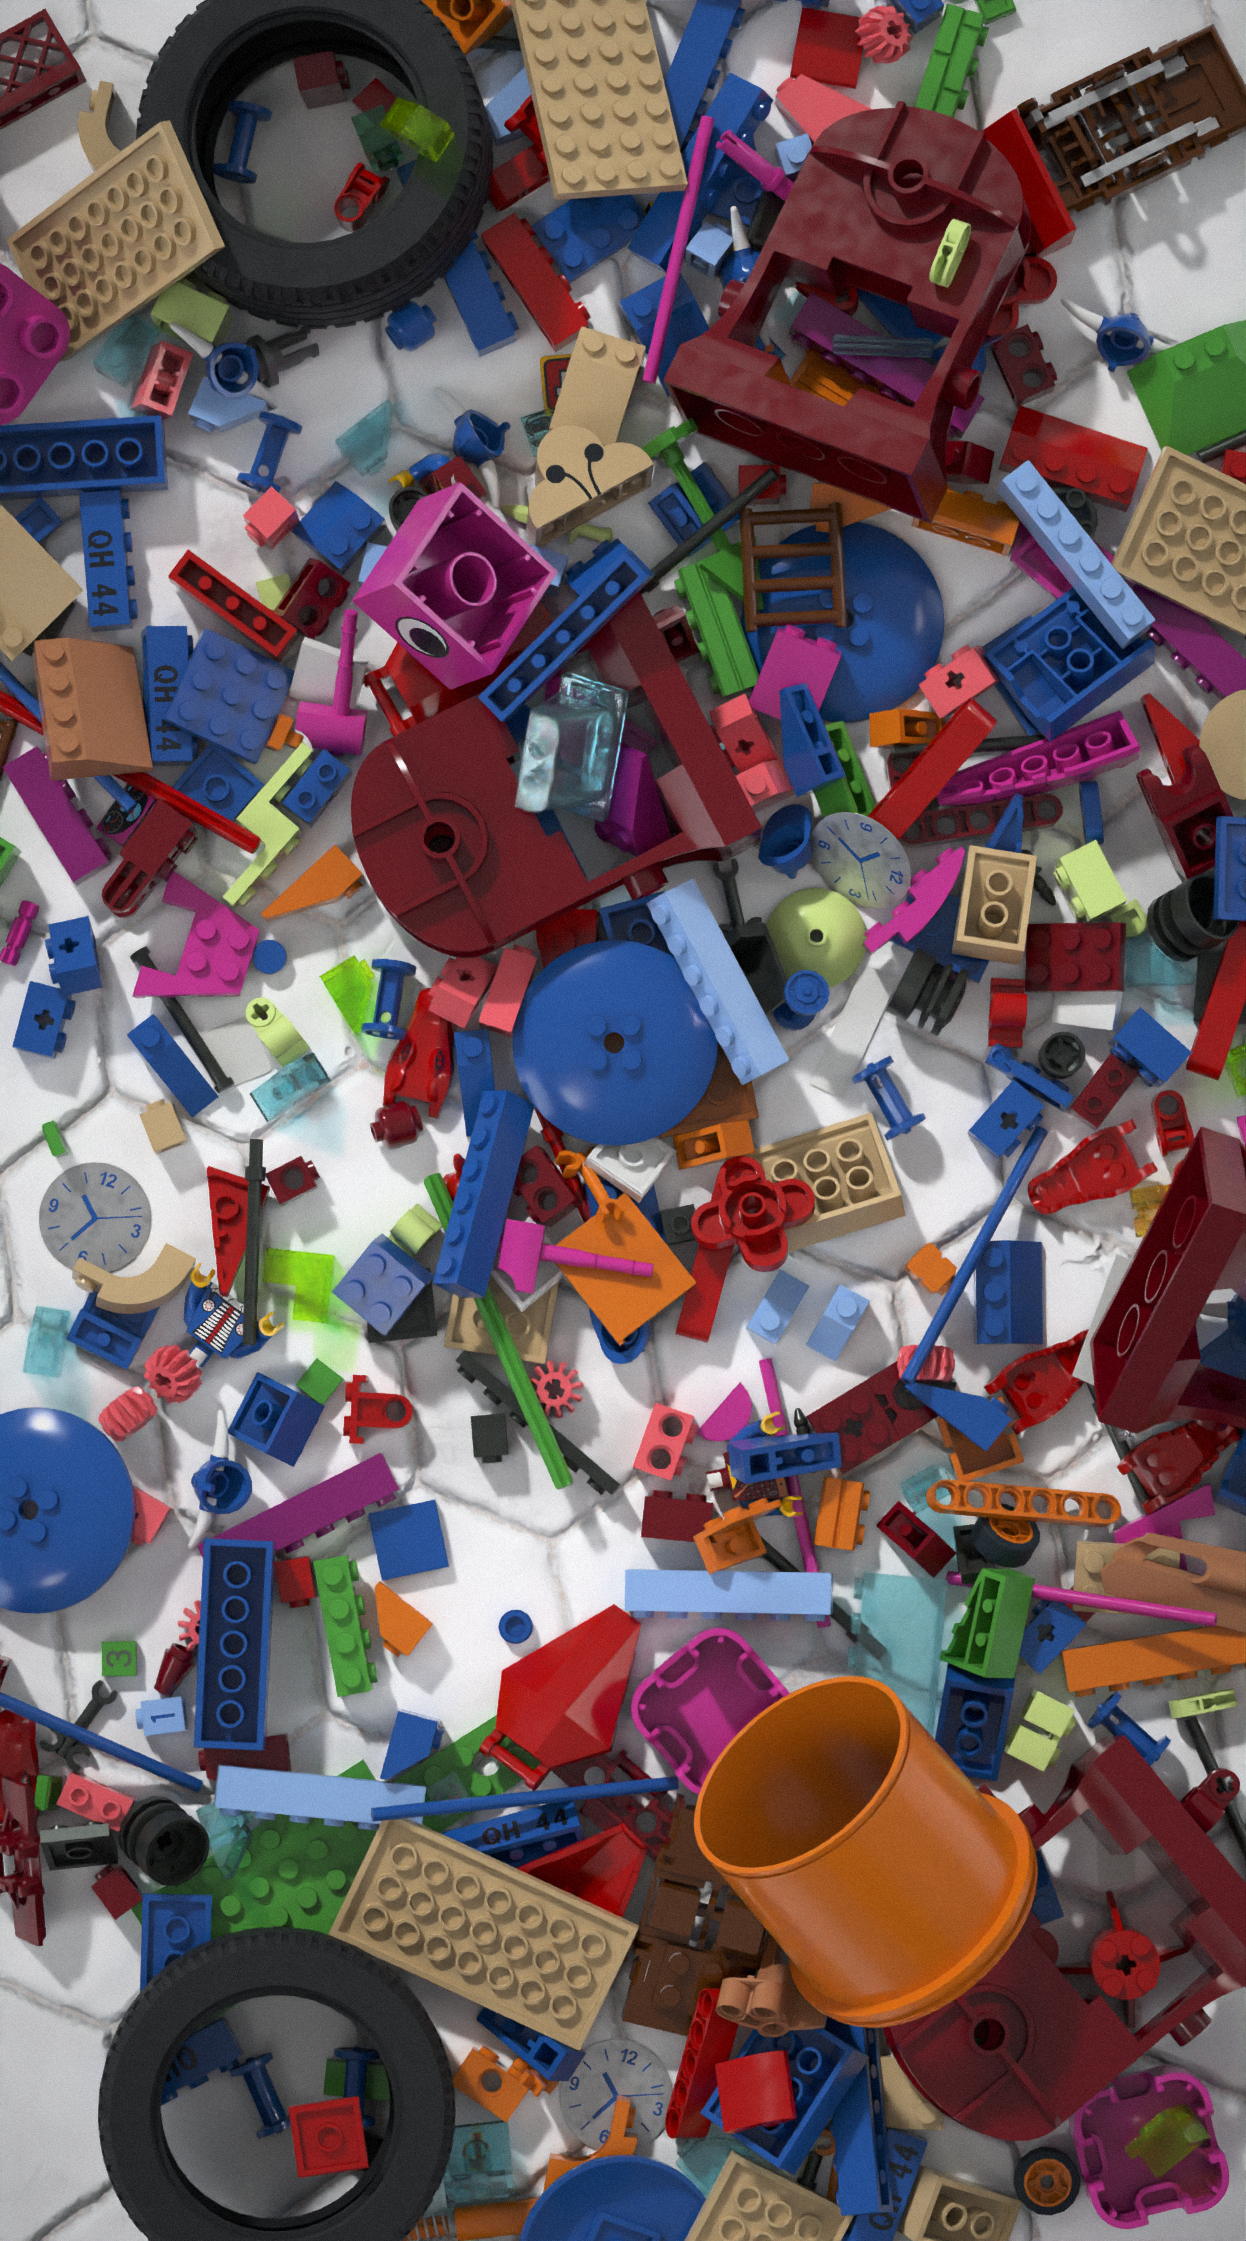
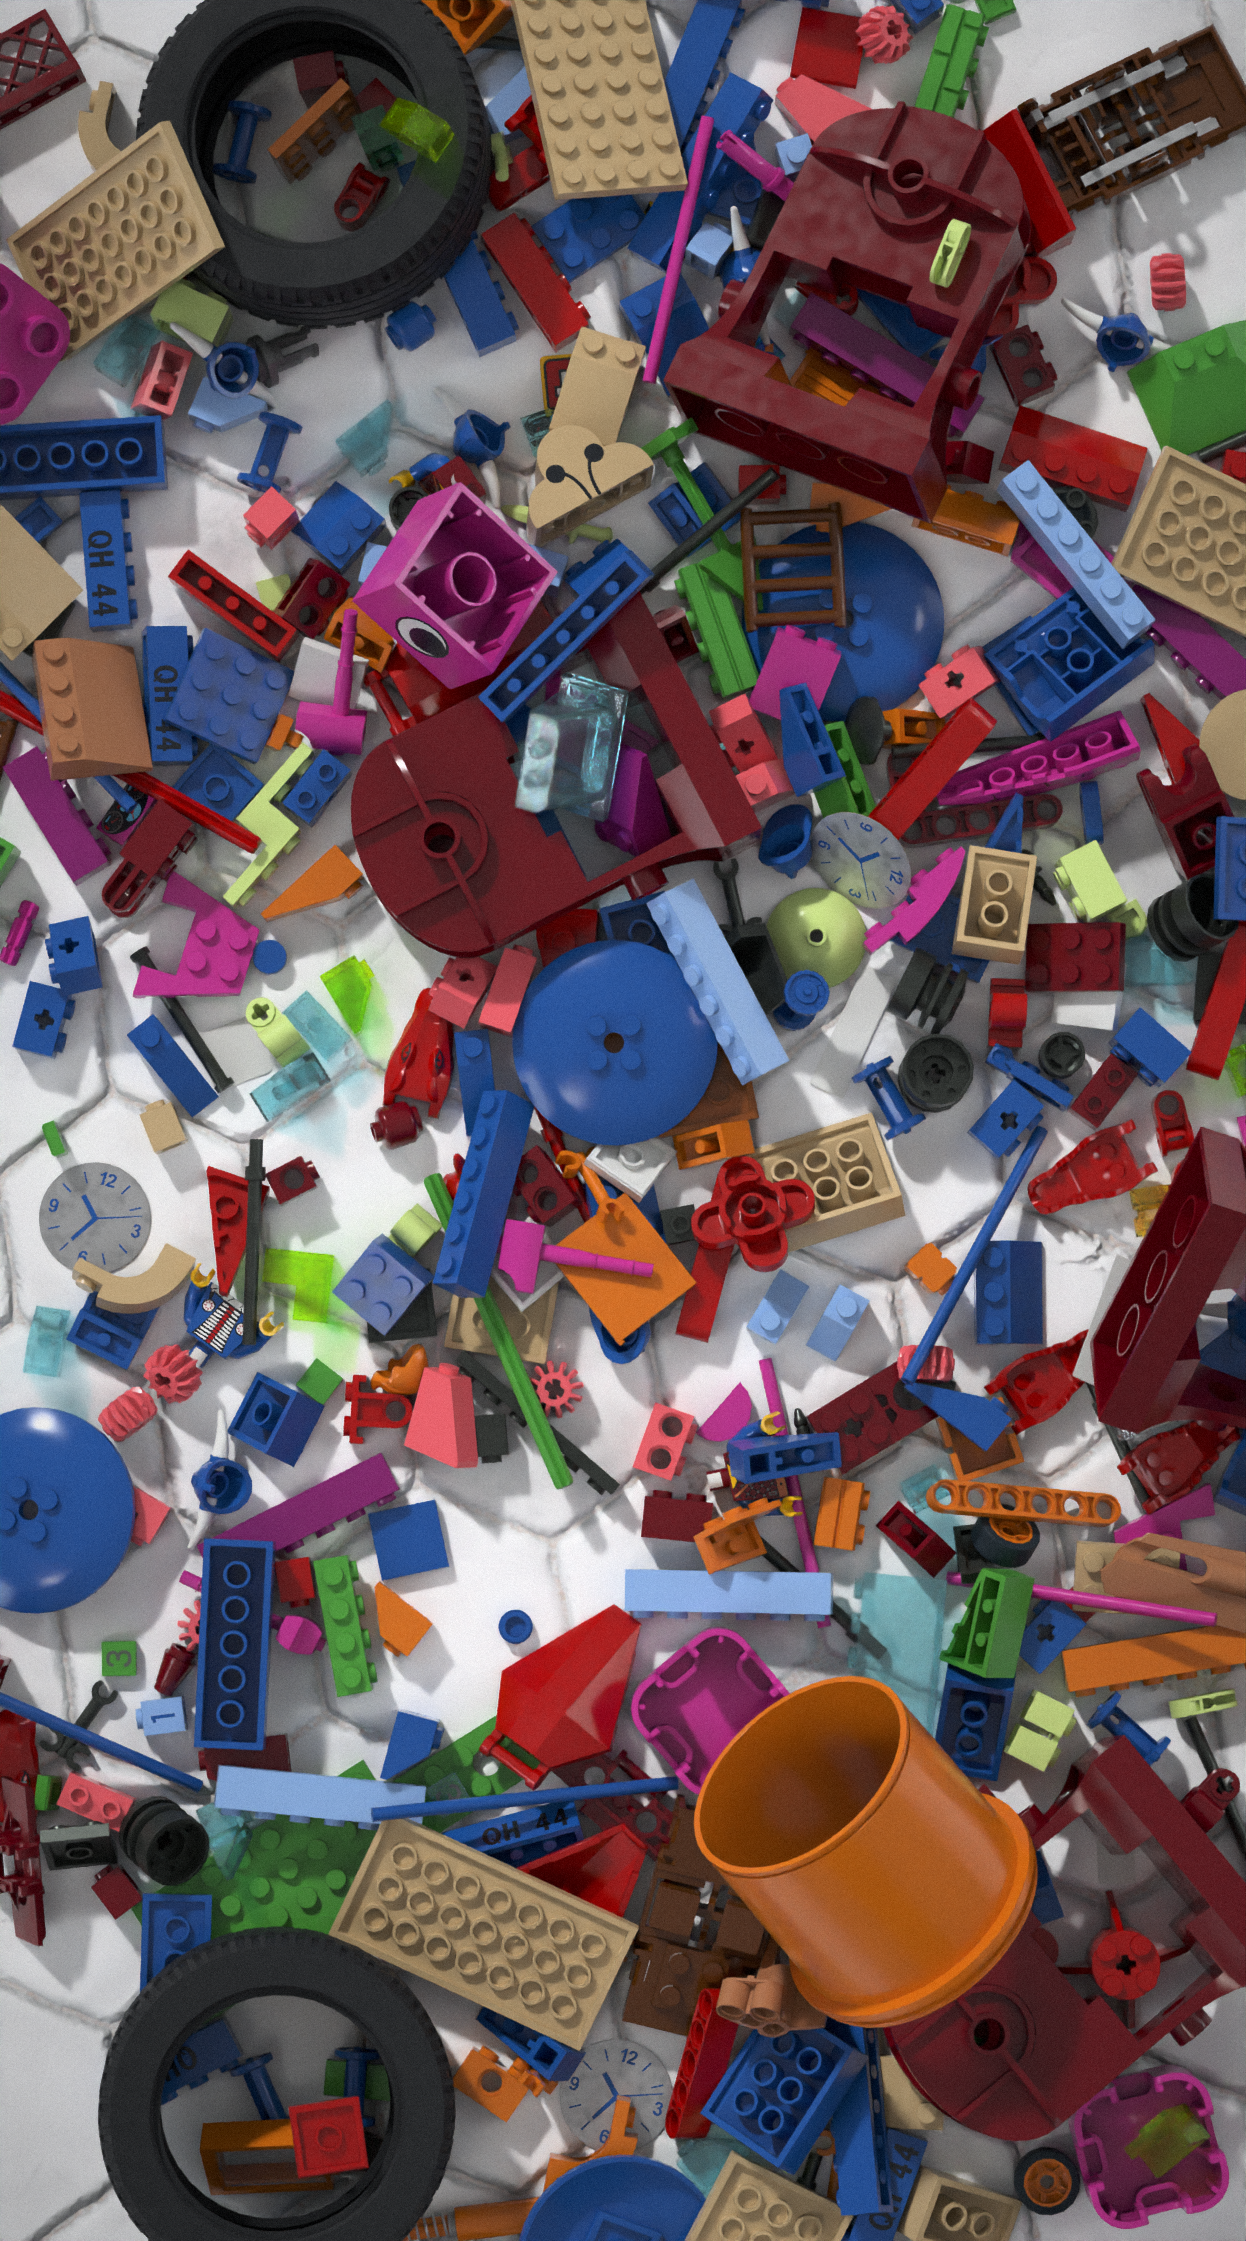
(254, 2159): none -> orange window
(294, 1633): none -> dark pink piece
(315, 132): none -> dark orange plate
(317, 1026): none -> clear light blue slope
(370, 639): none -> orange slope
(388, 998): blue hose -> none
(402, 1375): none -> orange hair
(444, 1418): none -> coral slope
(480, 2165): clear light blue slope -> none
(502, 156): none -> yellowish green bar
(755, 2091): red slope -> none
(867, 729): none -> pearl dark grey dish
(882, 346): clear light blue axle -> none
(947, 1058): none -> pearl dark grey wheel
(1167, 282): none -> coral gear

